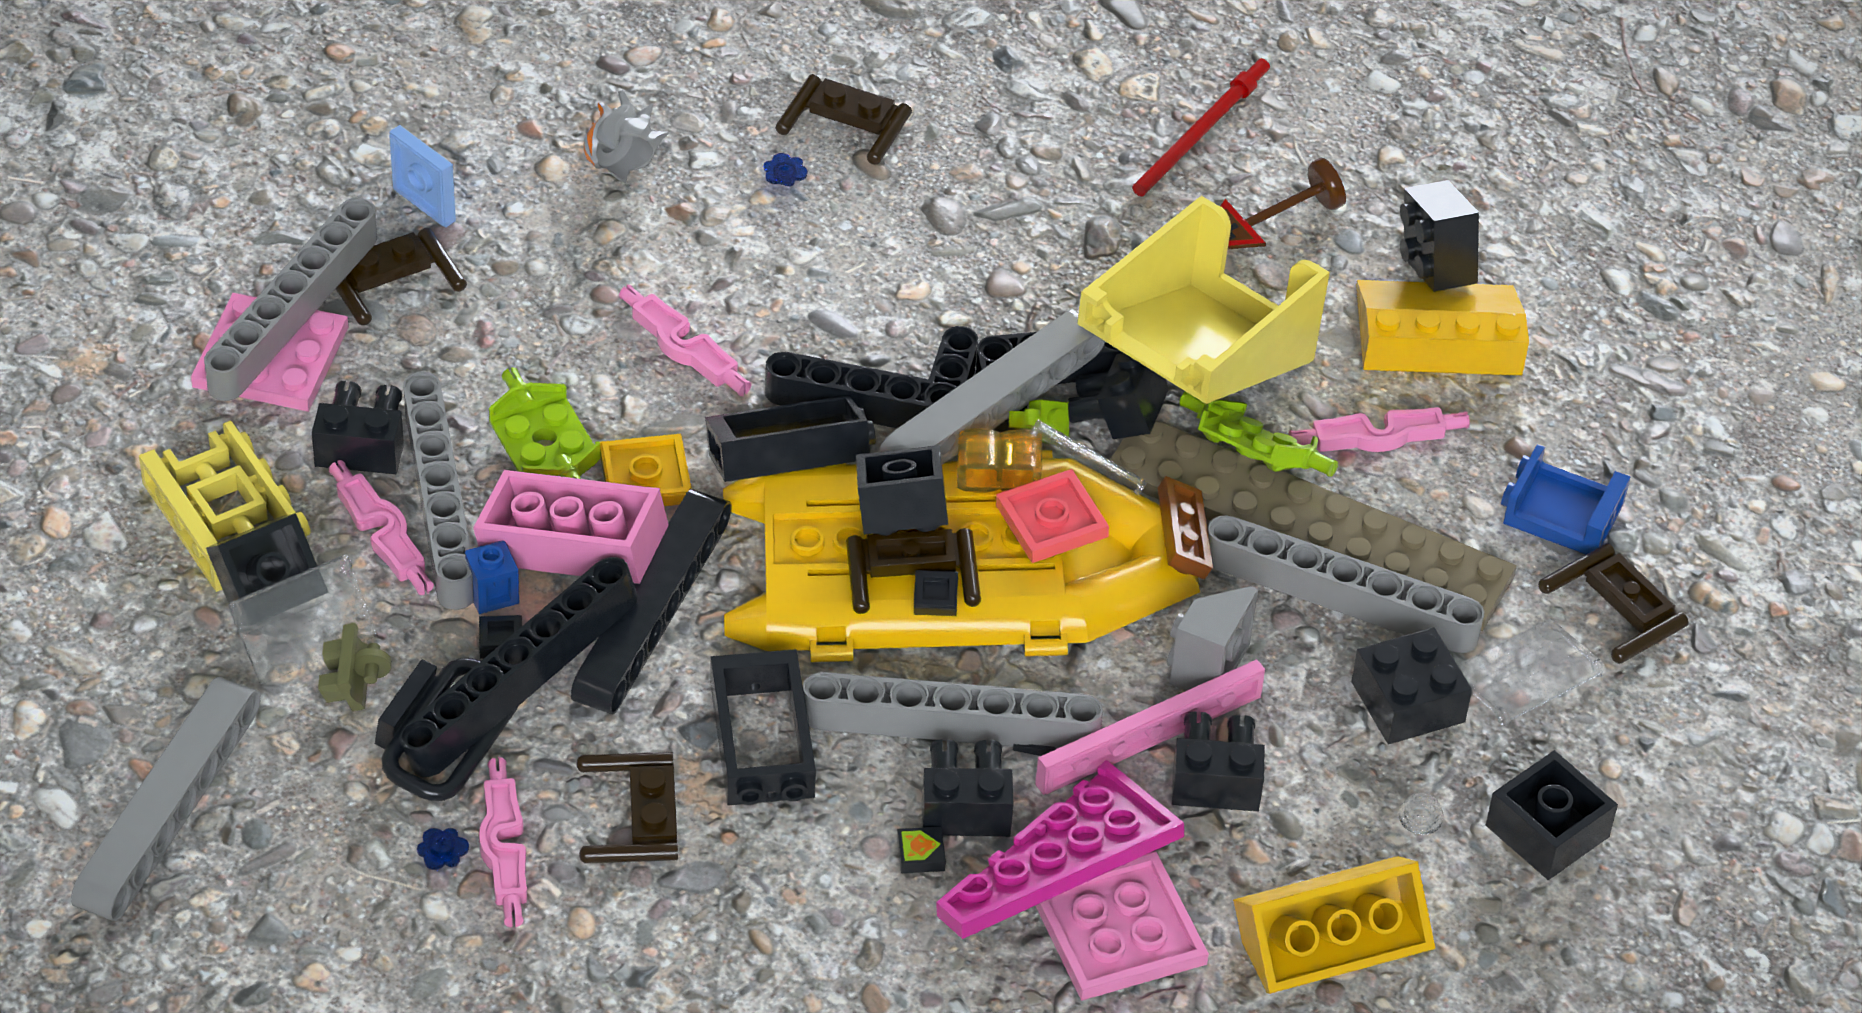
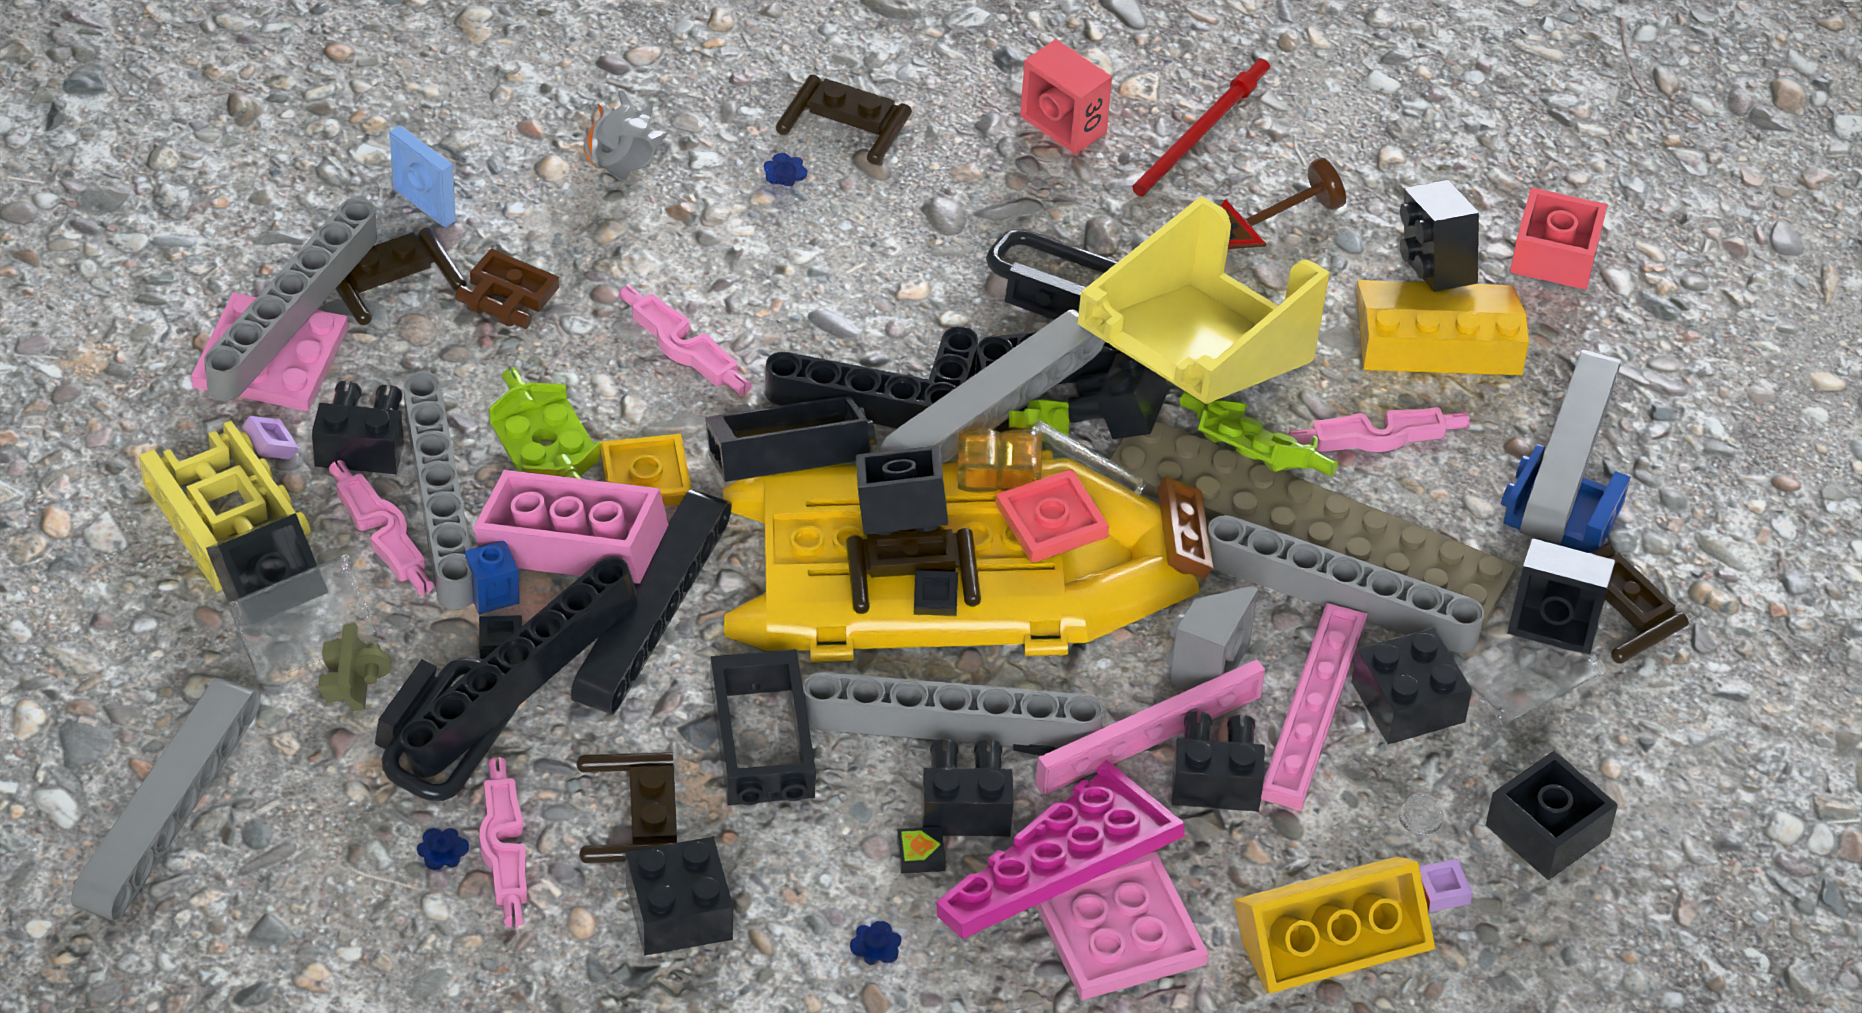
(270, 437): none -> lavender plate
(511, 279): none -> reddish brown plate
(679, 896): none -> black brick
(876, 943): none -> clear blue plant
(1036, 289): none -> black bar
(1065, 96): none -> coral brick
(1313, 707): none -> bright pink tile
(1445, 885): none -> lavender plate
(1558, 238): none -> coral brick
(1560, 596): none -> black brick
(1570, 446): none -> light grey beam

